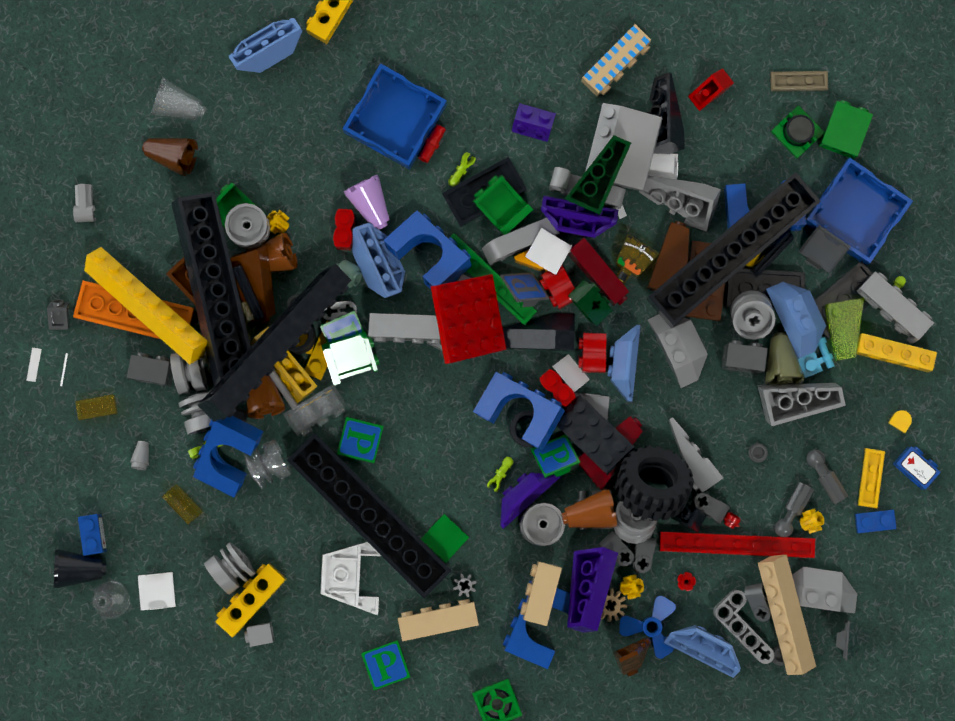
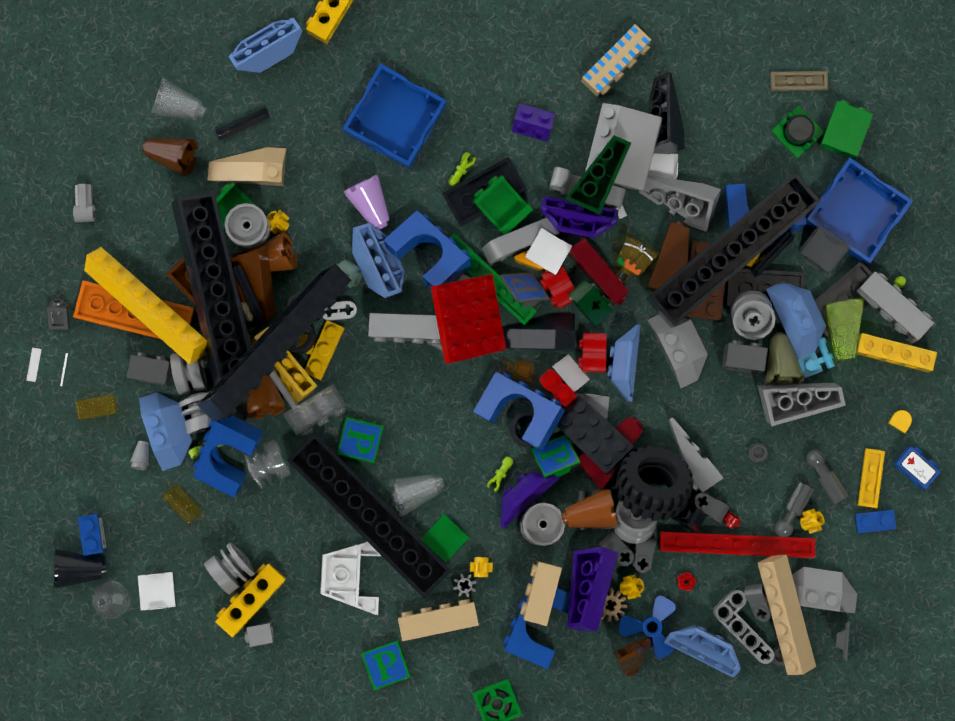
(165, 429): none -> medium blue wedge
(242, 123): none -> black axle
(259, 166): none -> tan wedge
(342, 327): piece -> none
(343, 234): red brick -> none
(350, 356): panel -> none
(414, 491): none -> clear cone
(432, 143): red pin -> none
(481, 566): none -> yellow gear
(521, 371): none -> clear orange plate
(711, 89): red slope -> none

